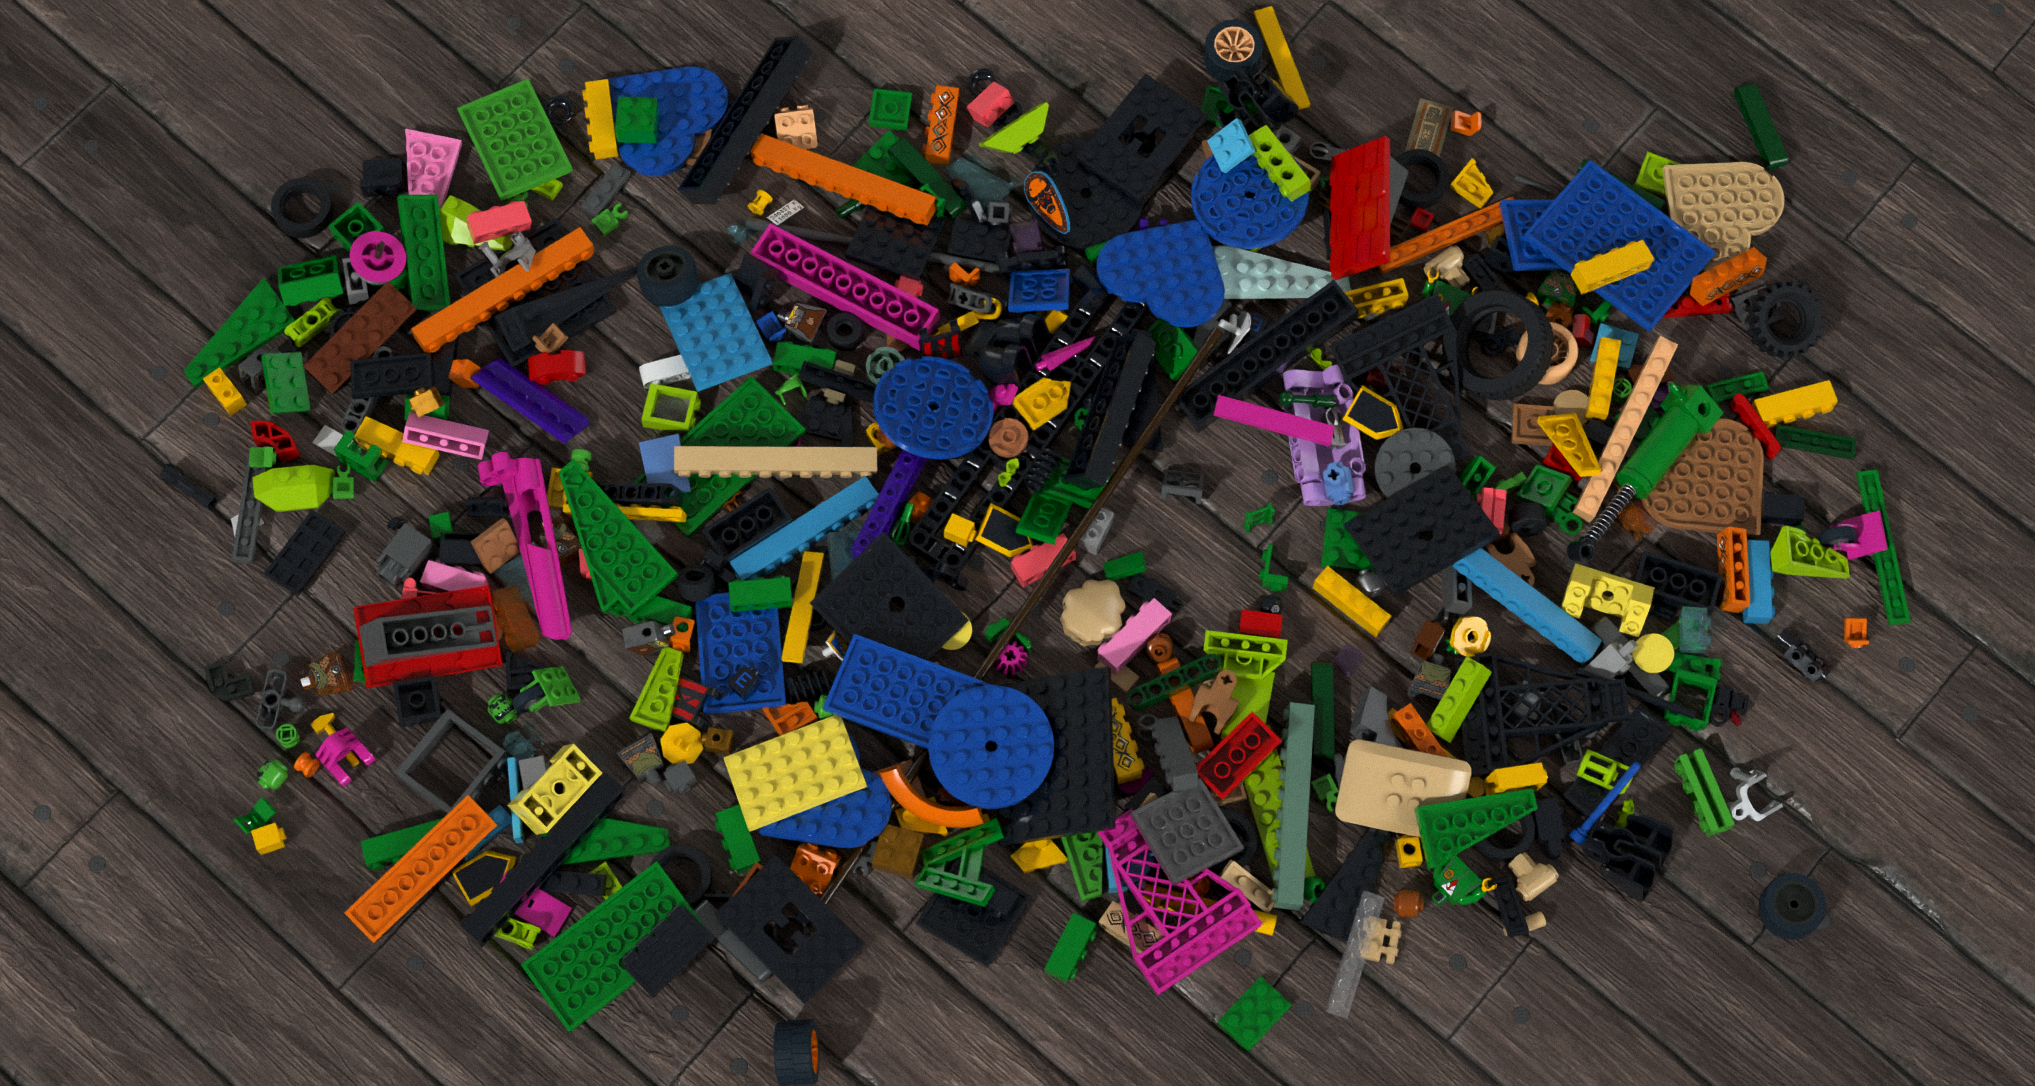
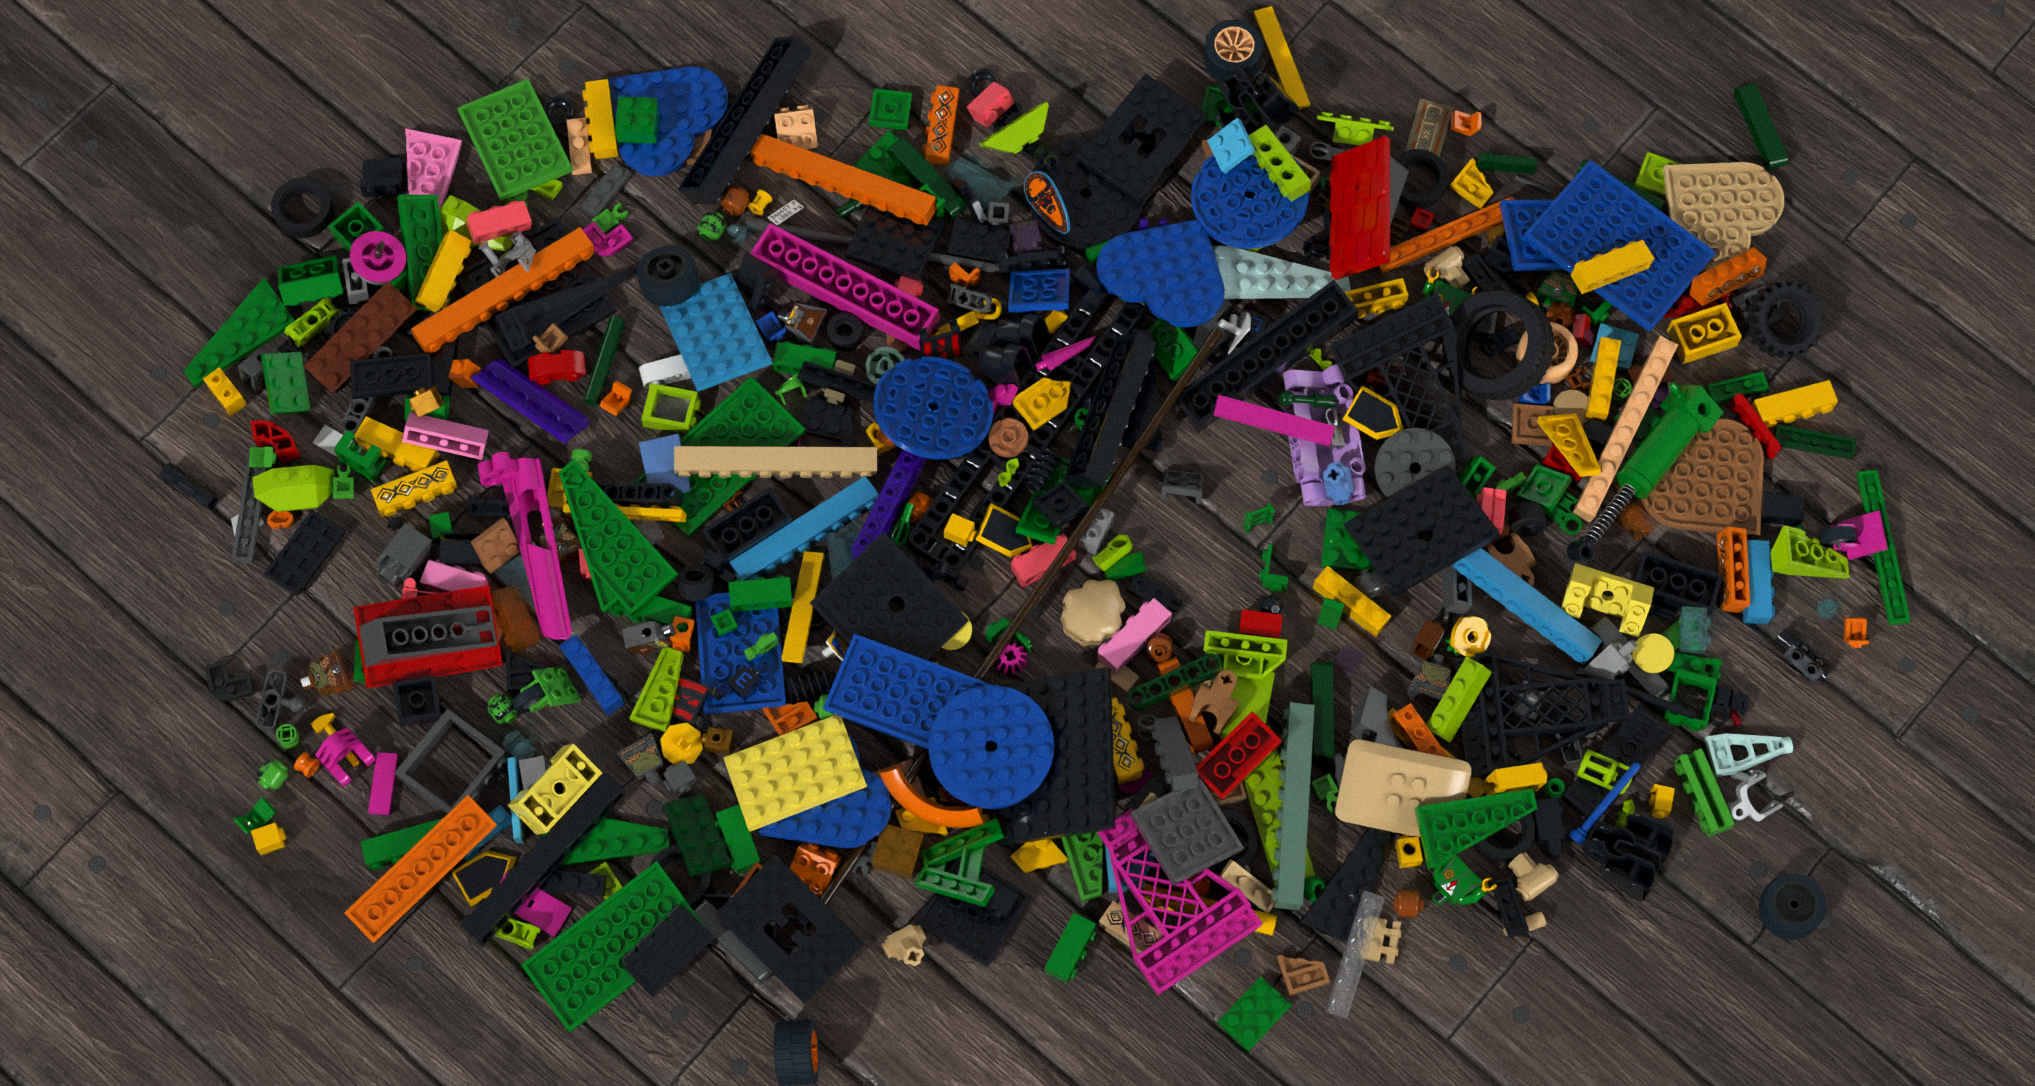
(280, 519): none -> orange tile
(383, 784): none -> dark pink tile
(414, 489): none -> yellow brick
(443, 271): none -> yellow brick
(579, 146): none -> light nougat plate
(591, 675): none -> blue brick
(603, 361): none -> dark green piece
(608, 244): none -> dark pink plate
(617, 398): none -> orange bracket
(697, 834): none -> dark green plate
(711, 226): none -> bright green head
(724, 622): none -> green plate
(735, 201): none -> dark orange head
(763, 645): none -> bright green plate
(906, 944): none -> tan piece
(1060, 504): none -> black tile
(1112, 554): none -> lime piece
(1302, 974): none -> medium nougat wing
(1315, 248): none -> black gear
(1330, 613): none -> green tile
(1353, 131): none -> lime bracket
(1506, 163): none -> dark green plate
(1537, 396): none -> blue bracket
(1554, 782): none -> green plate
(1583, 385): none -> dark orange piece
(1661, 800): none -> yellow brick
(1704, 333): none -> yellow brick
(1722, 759): none -> light aqua plate
(1826, 608): none -> clear light blue plate

